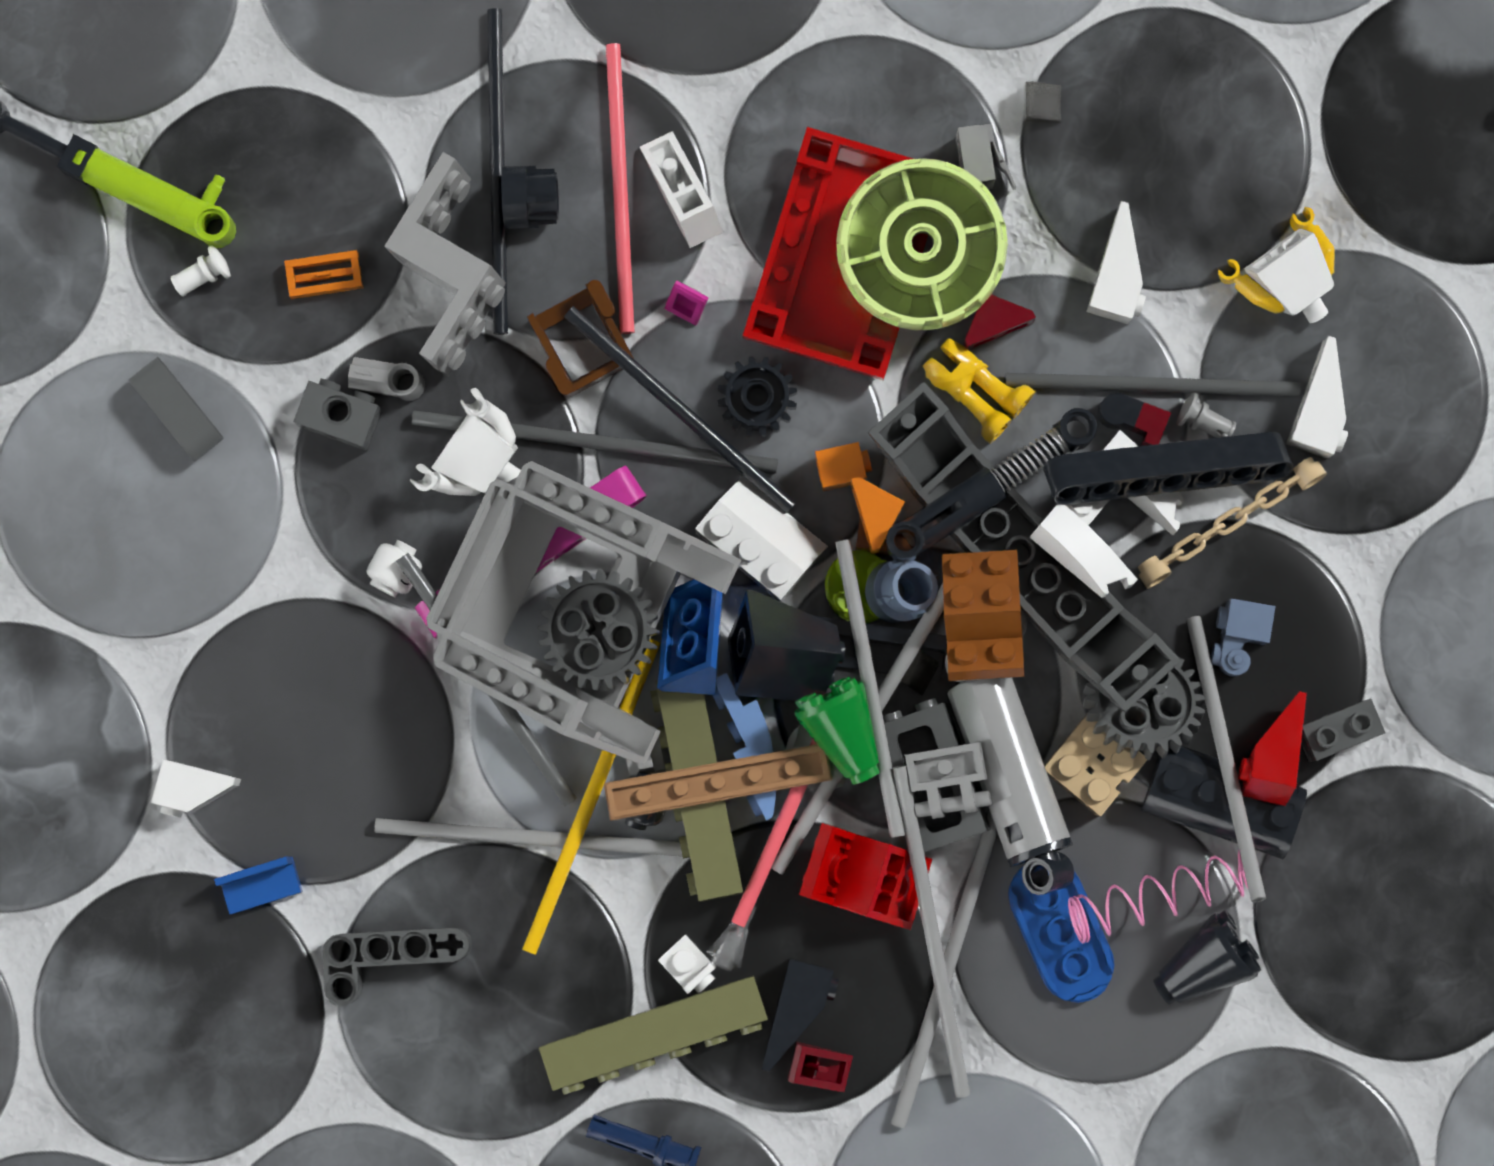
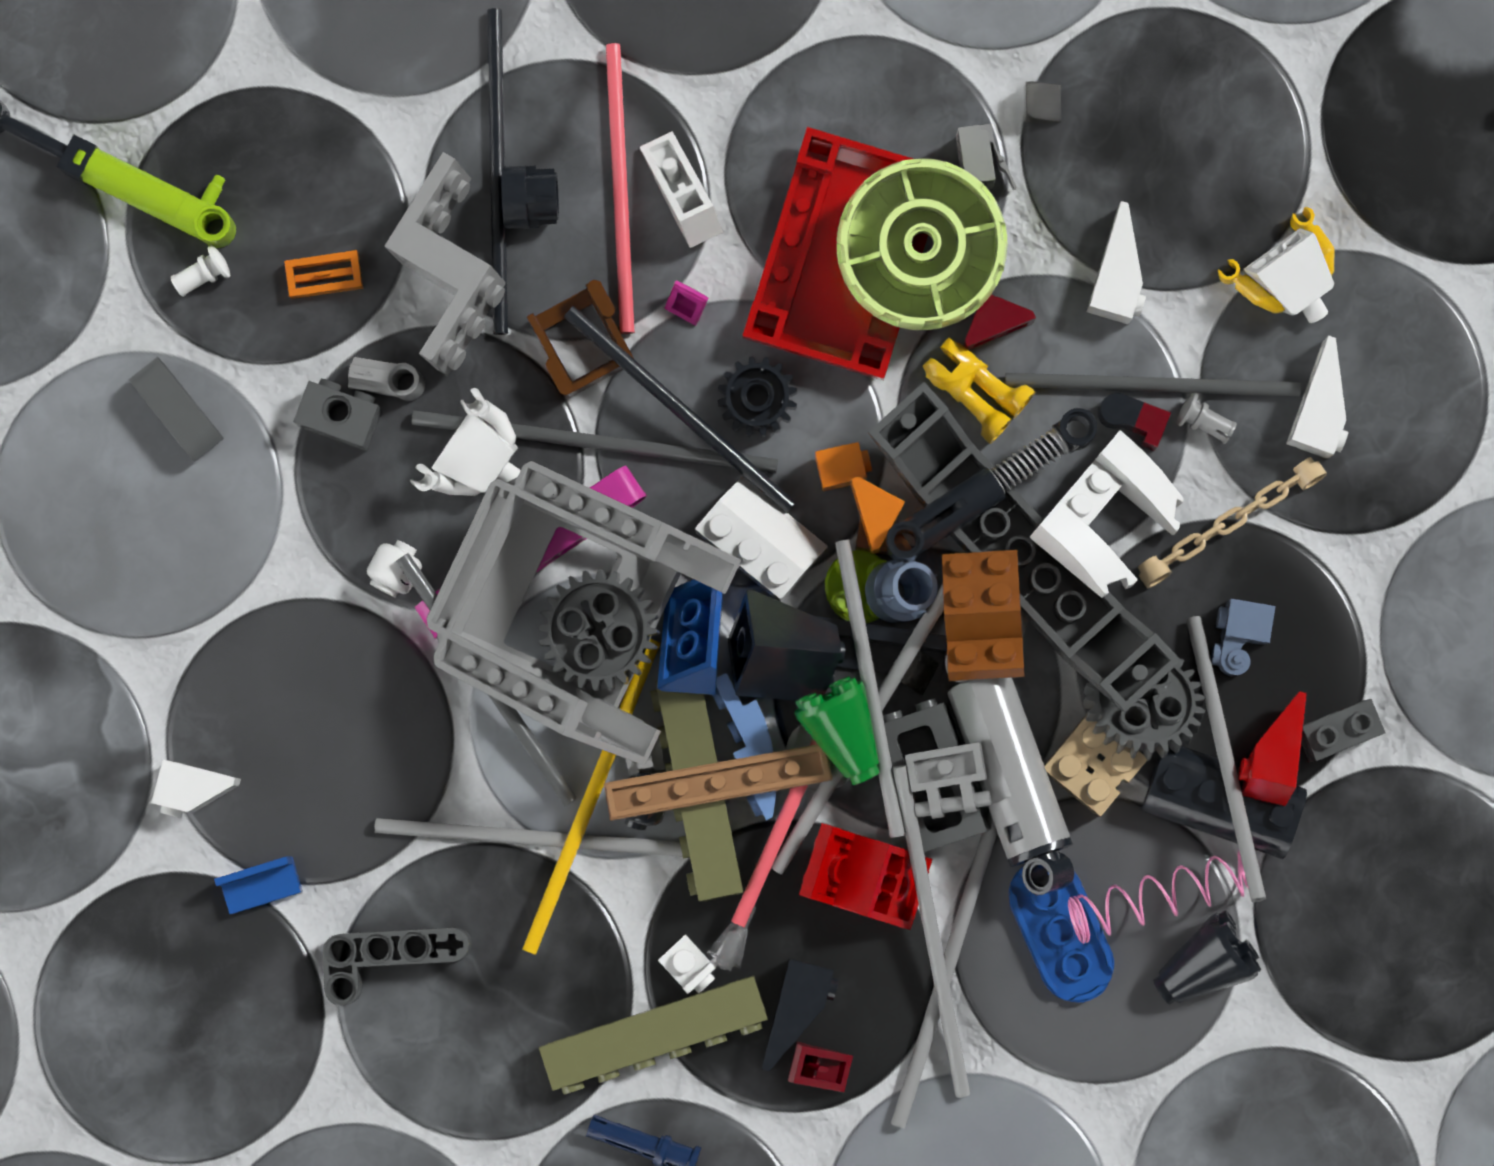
(1167, 468): black beam -> none

